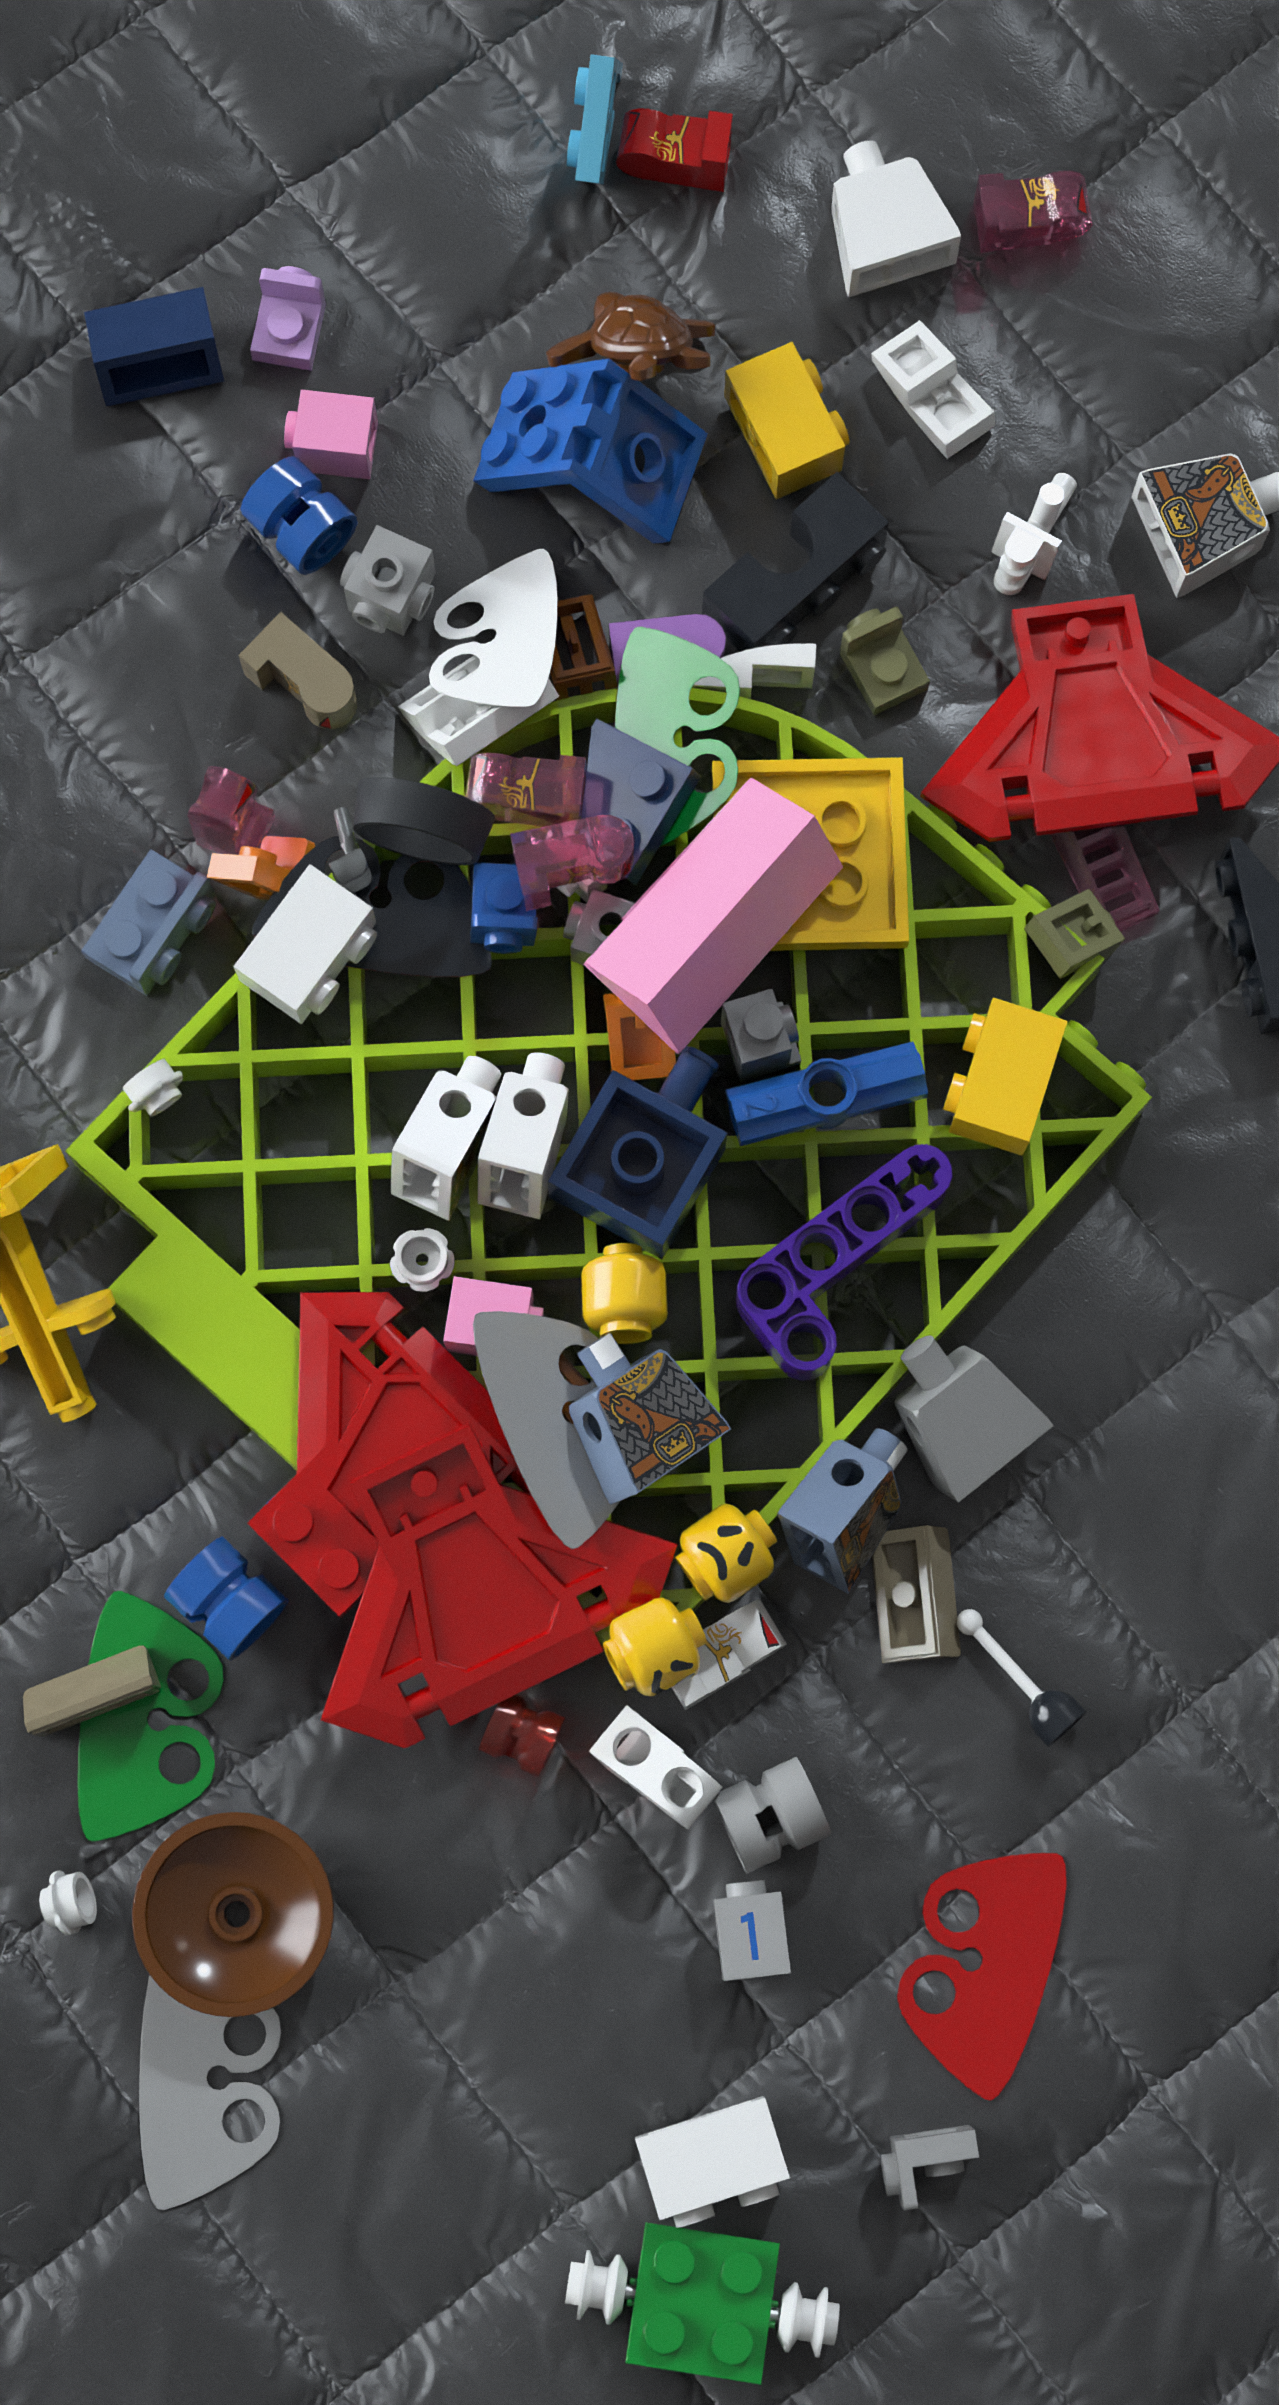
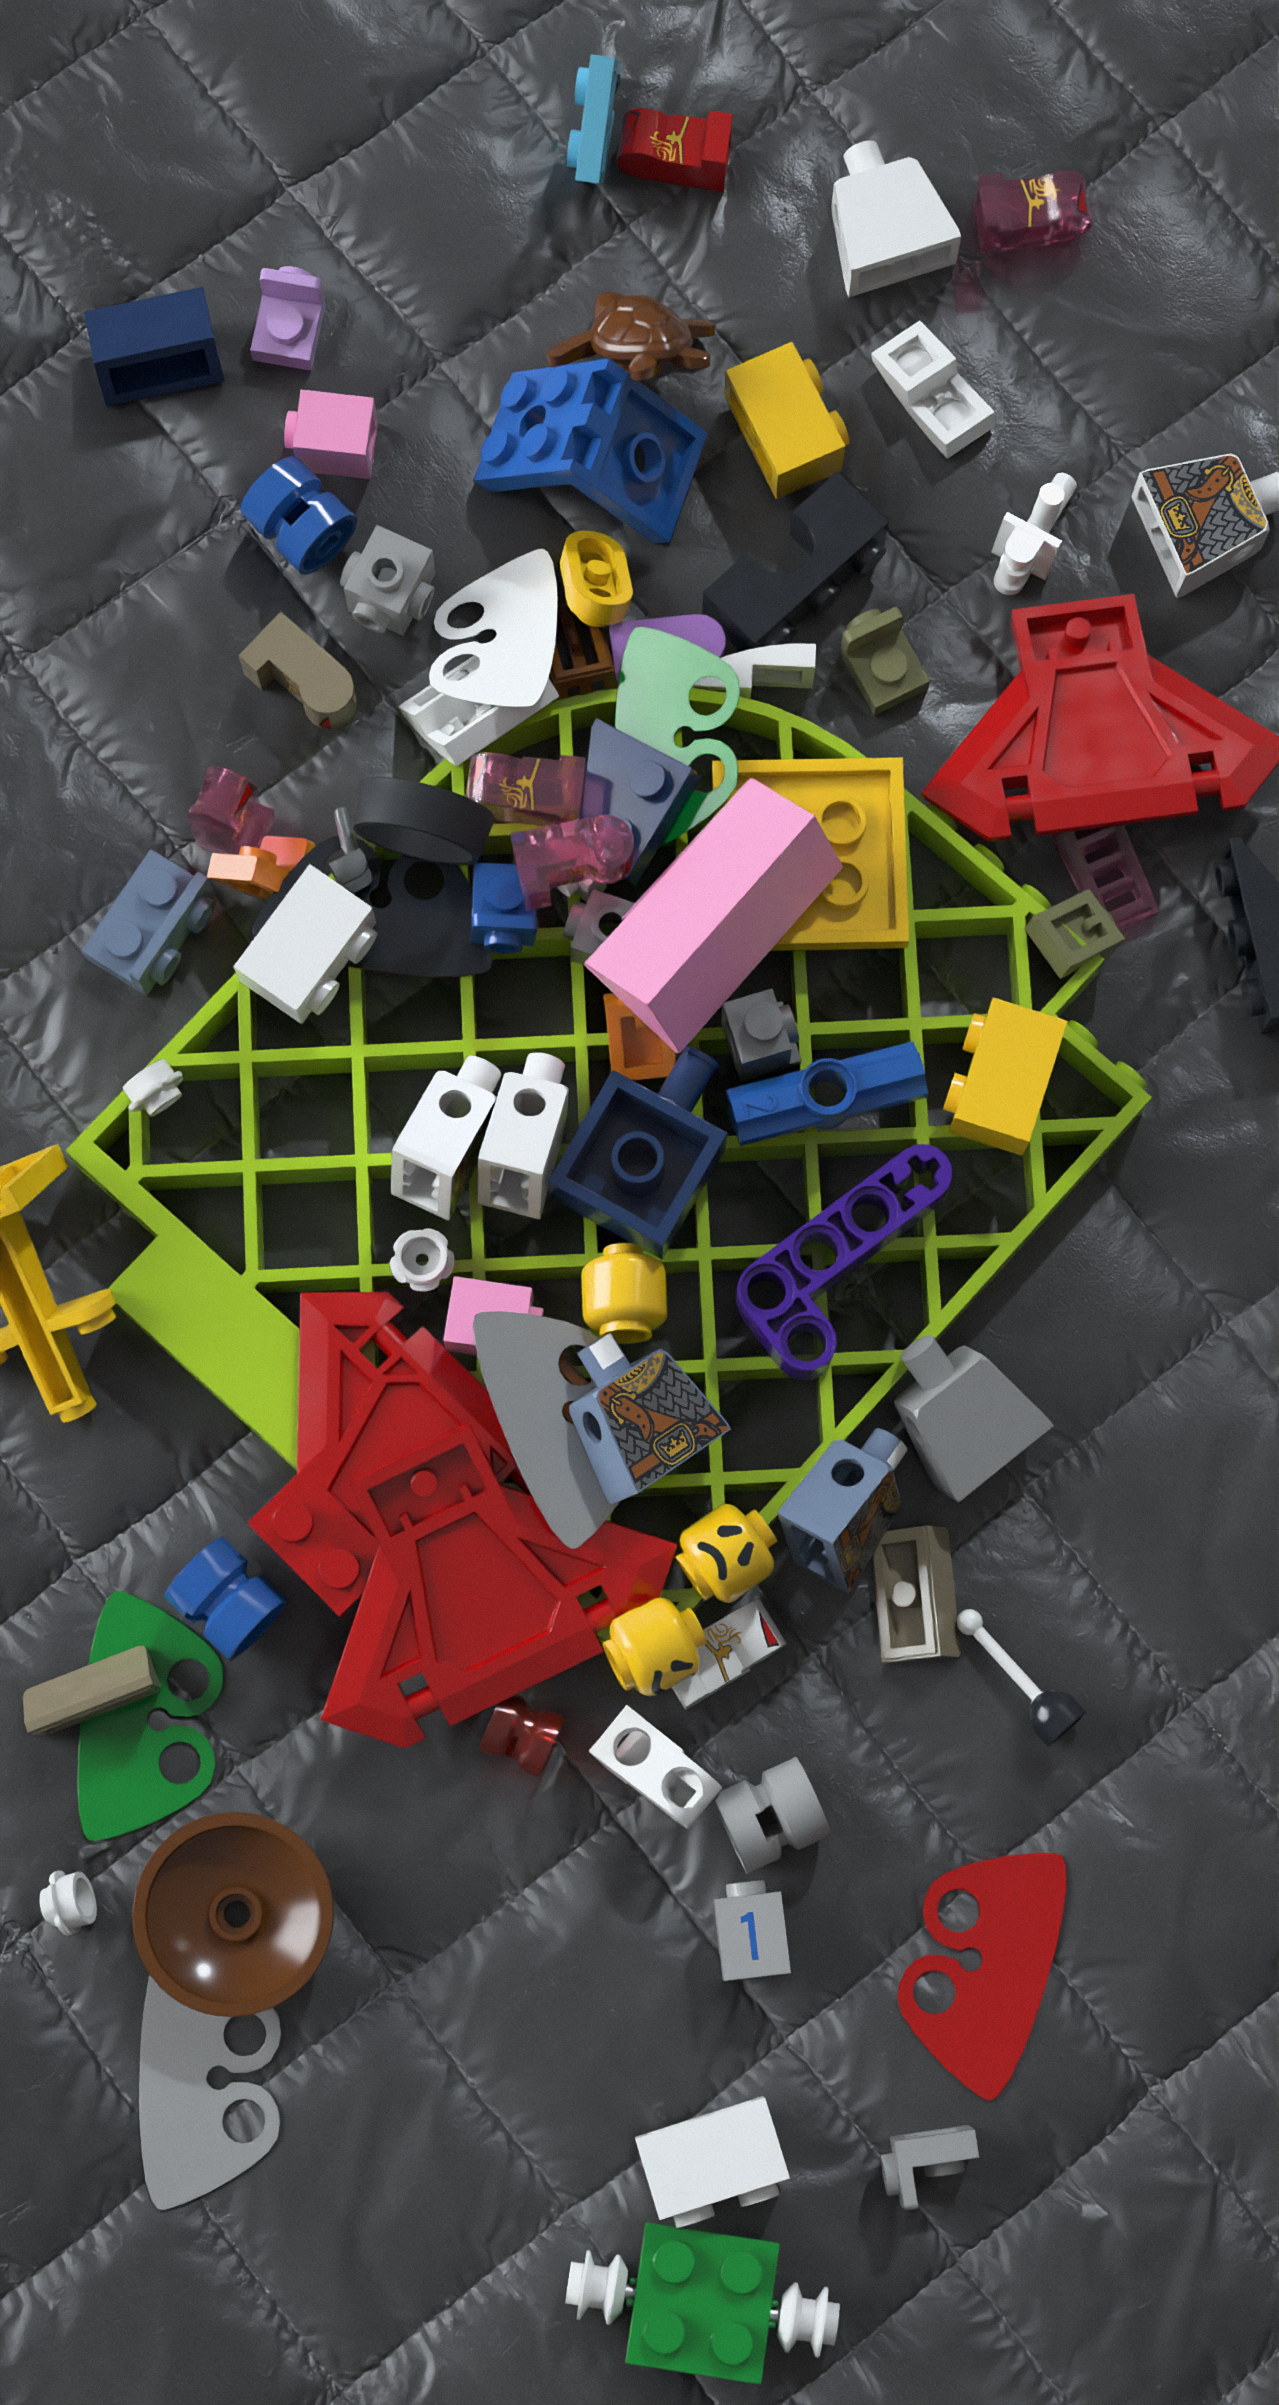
(596, 578): none -> yellow plate

